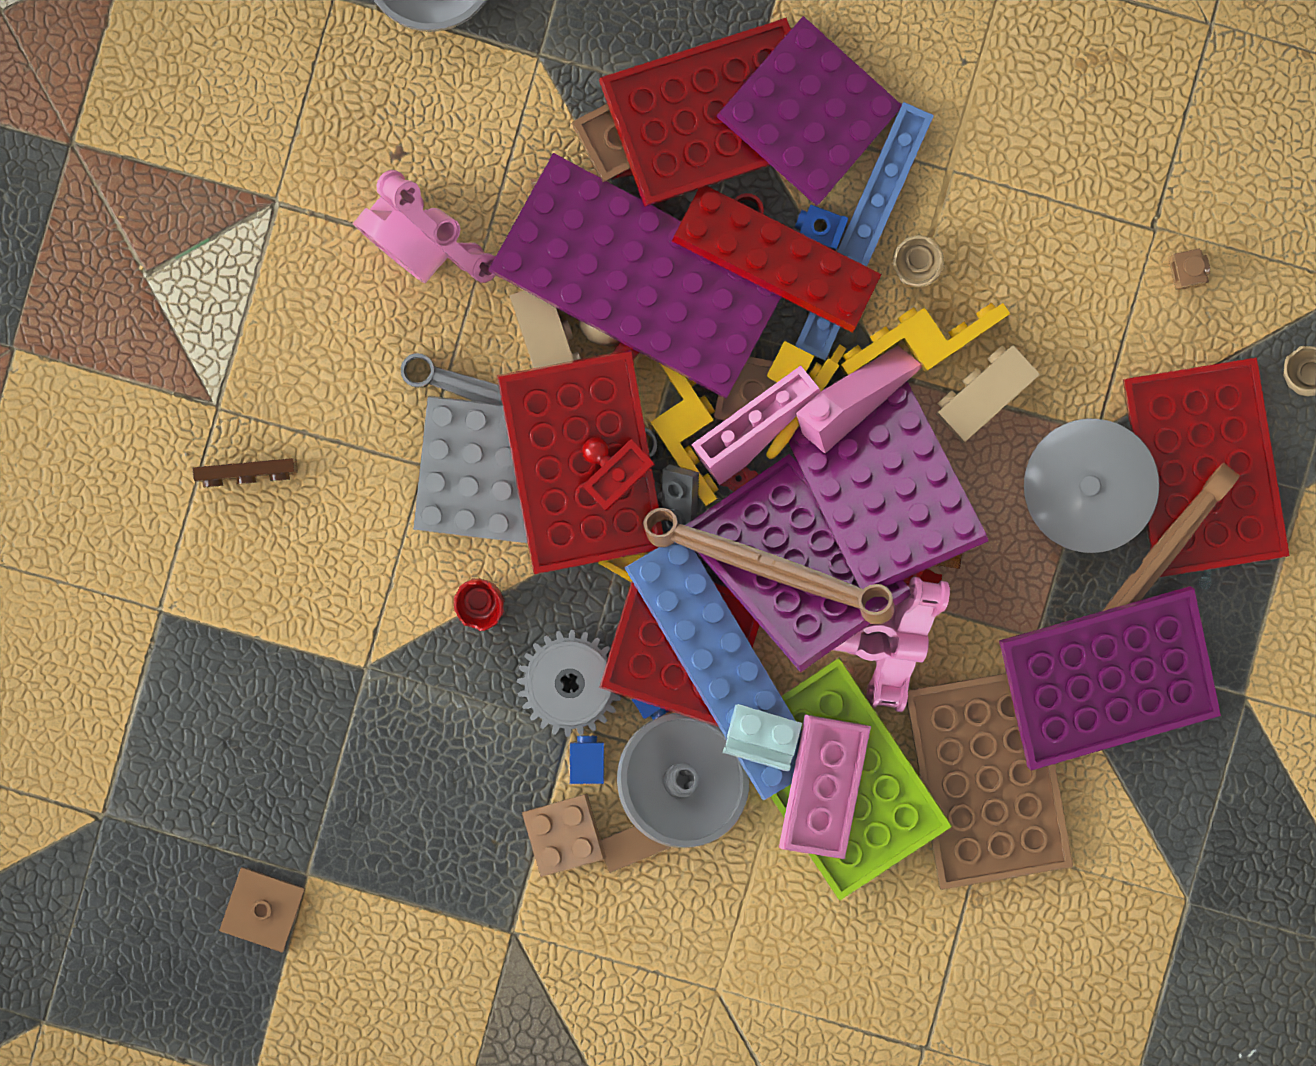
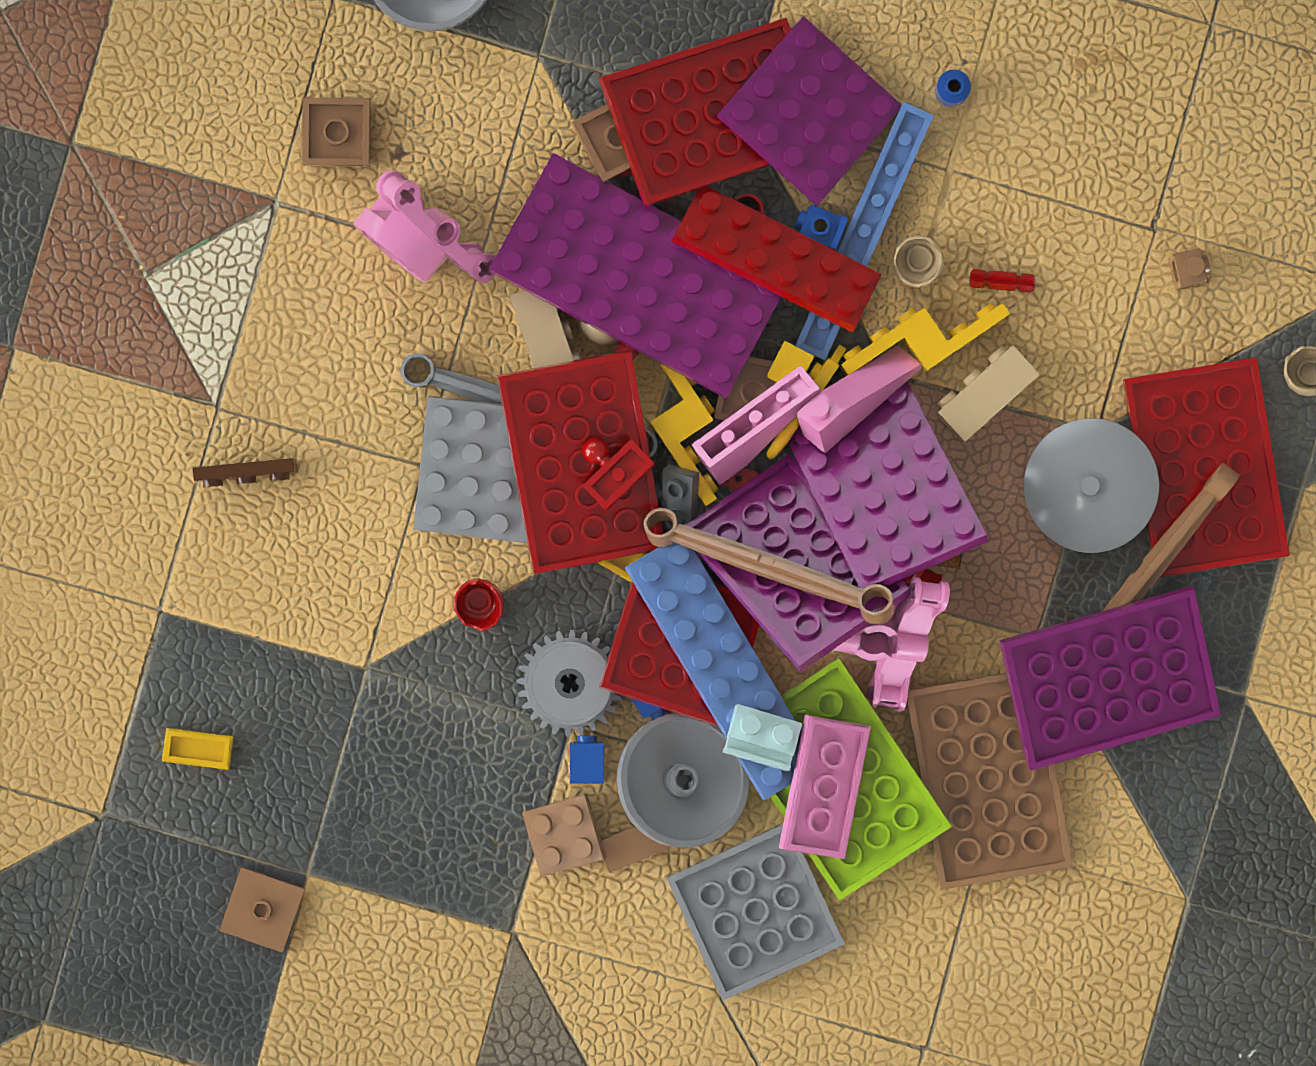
(197, 748): none -> yellow tile
(336, 131): none -> medium nougat plate
(754, 912): none -> light grey plate
(950, 98): none -> blue brick
(1002, 280): none -> red axle

